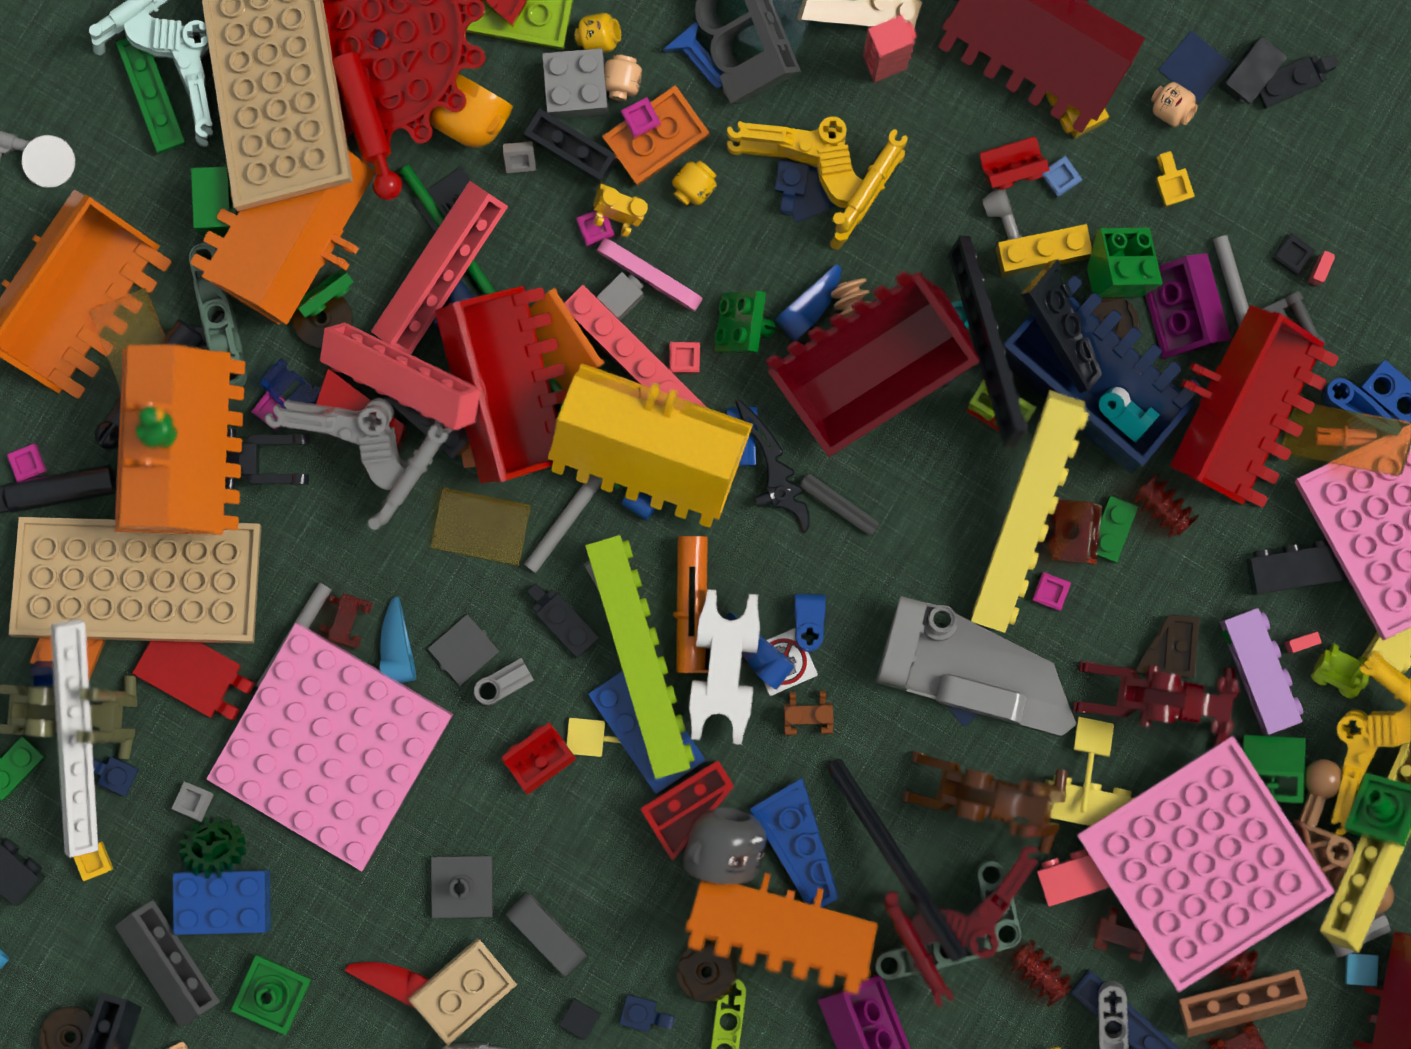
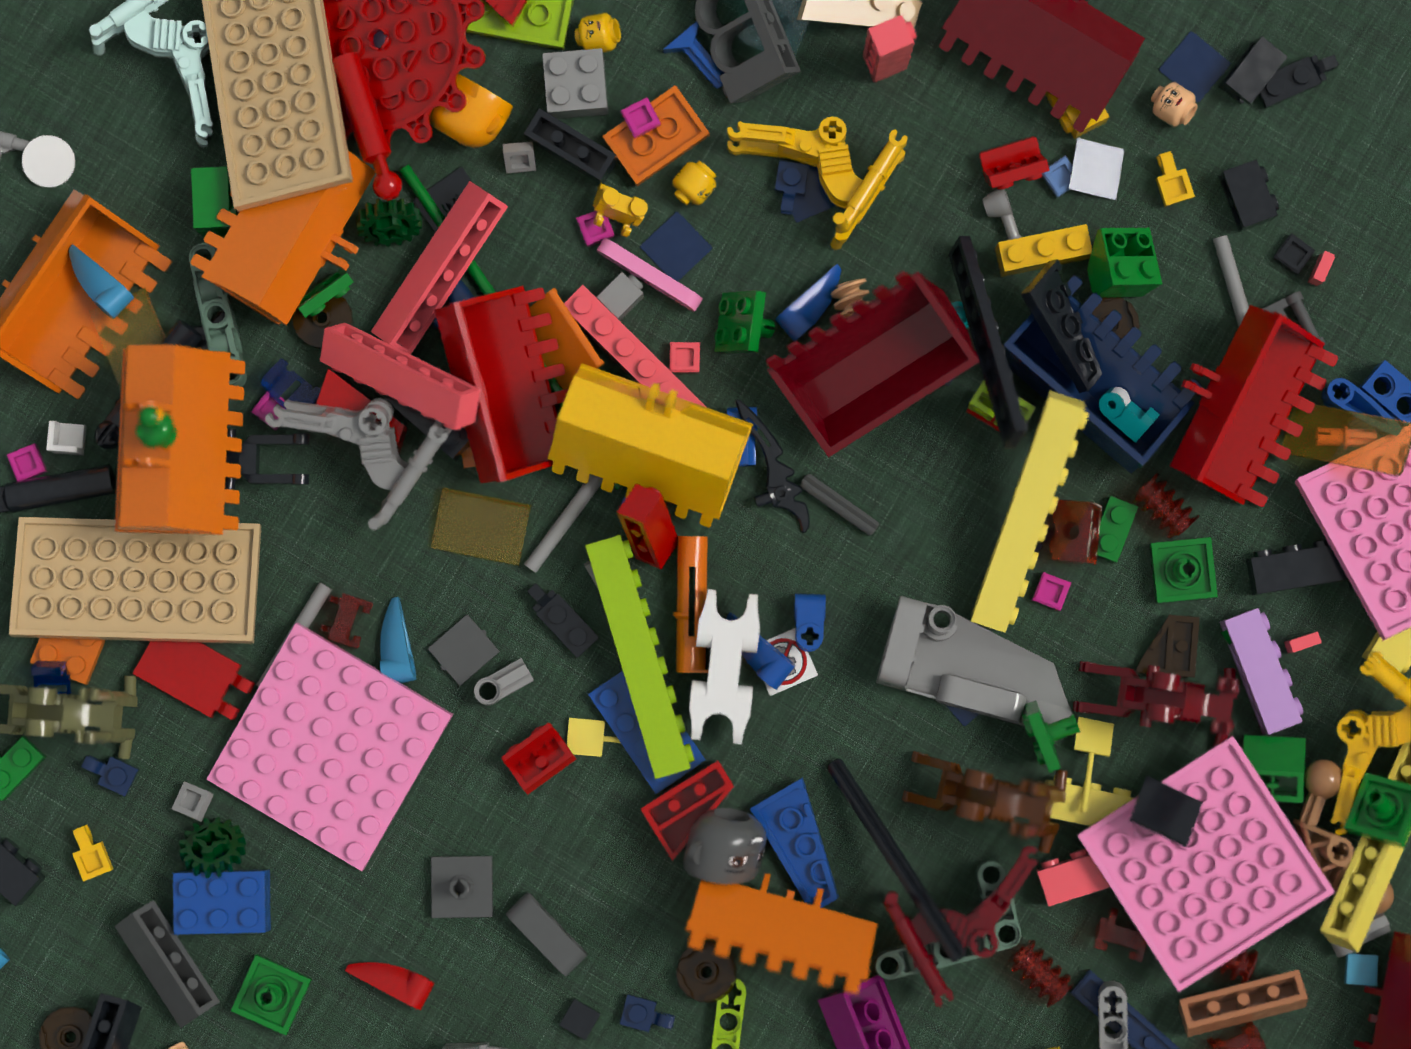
(66, 438): none -> white panel
(74, 758): white plate -> none
(99, 284): none -> dark azure piece
(152, 97): green plate -> none
(388, 222): none -> dark green gear
(462, 991): tan tile -> none
(622, 77): light nougat head -> none
(648, 525): none -> red brick
(676, 247): none -> dark blue sticker
(808, 714): dark orange piece -> none
(1047, 734): none -> green plate
(1096, 169): none -> sticker
(1166, 811): none -> black piece
(1183, 570): none -> green plate
(1187, 307): magenta slope -> none
(1248, 195): none -> black brick
(1341, 671): lime piece -> none

